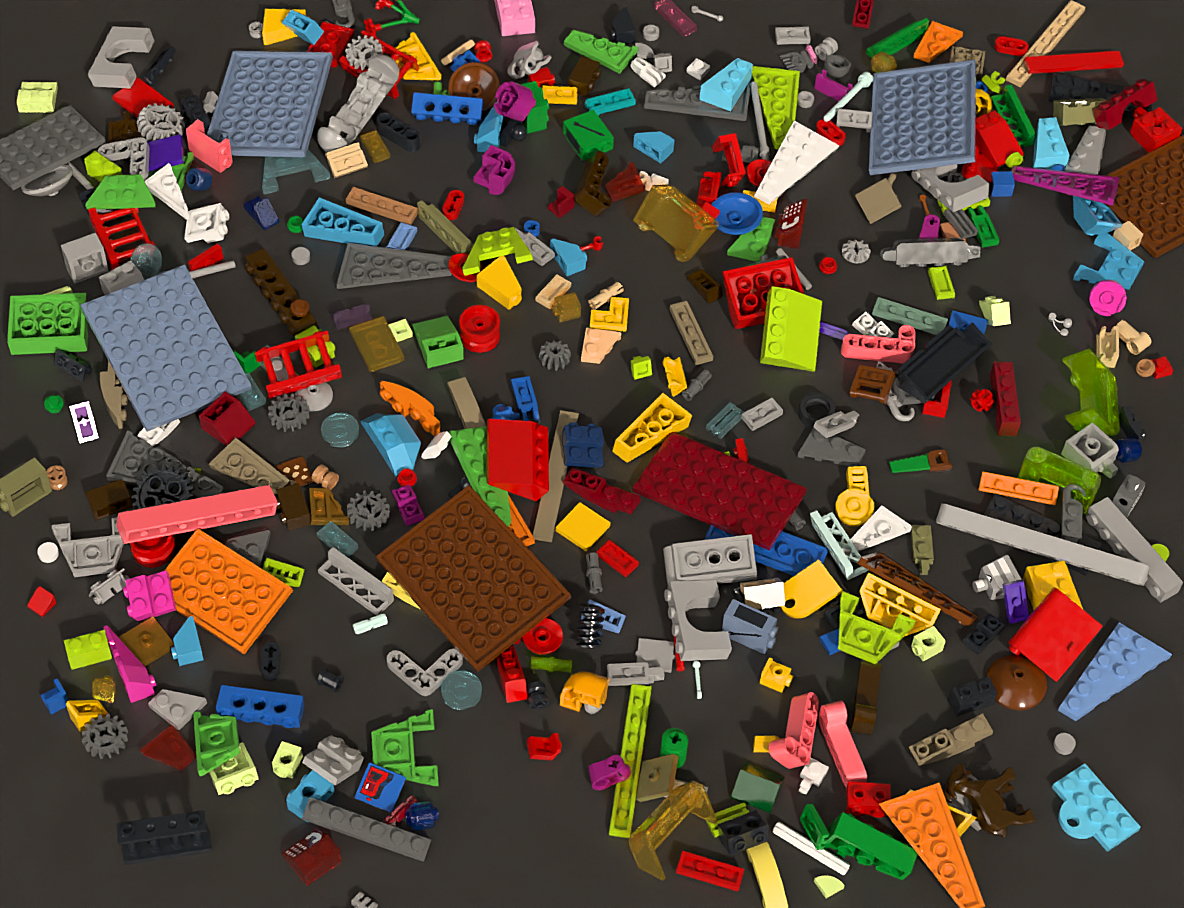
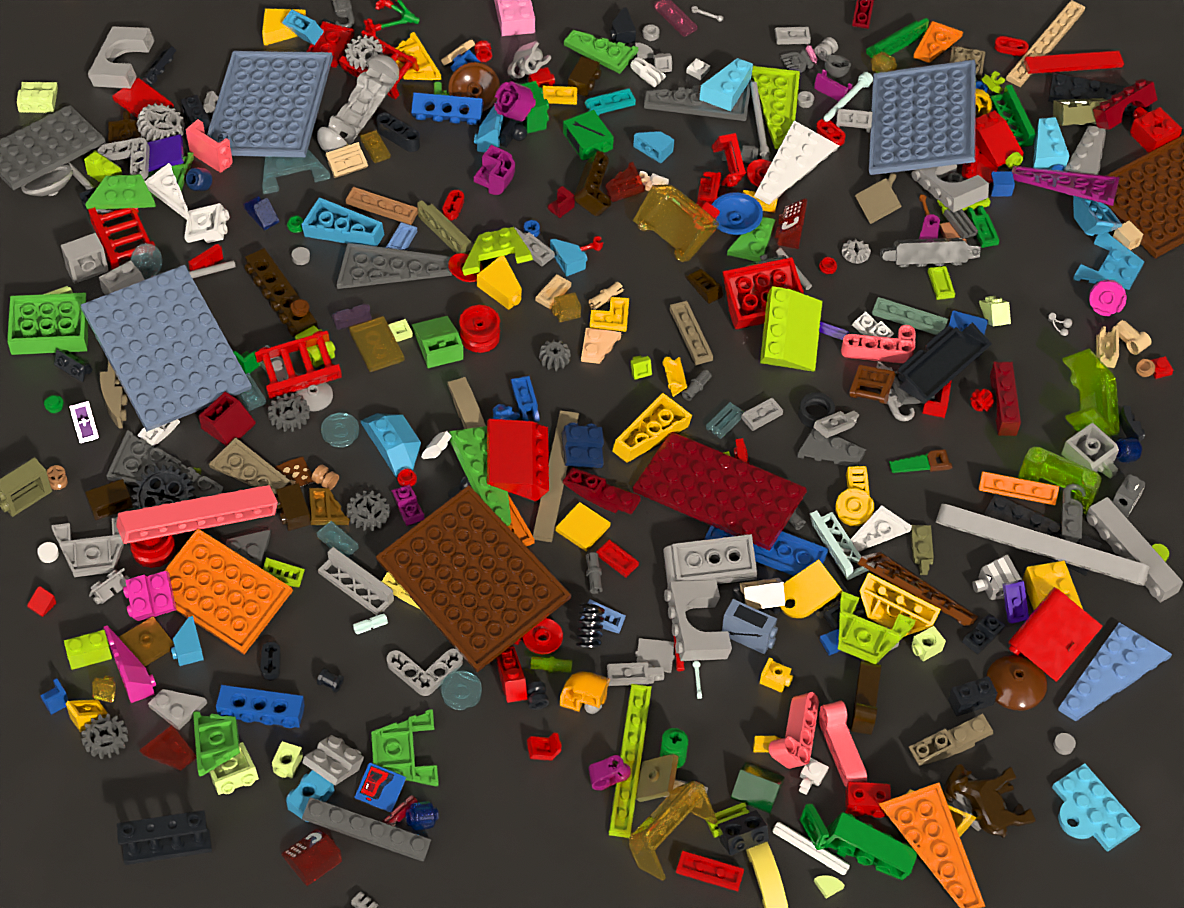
(256, 29): light grey bush -> none
(409, 402): orange slope -> none

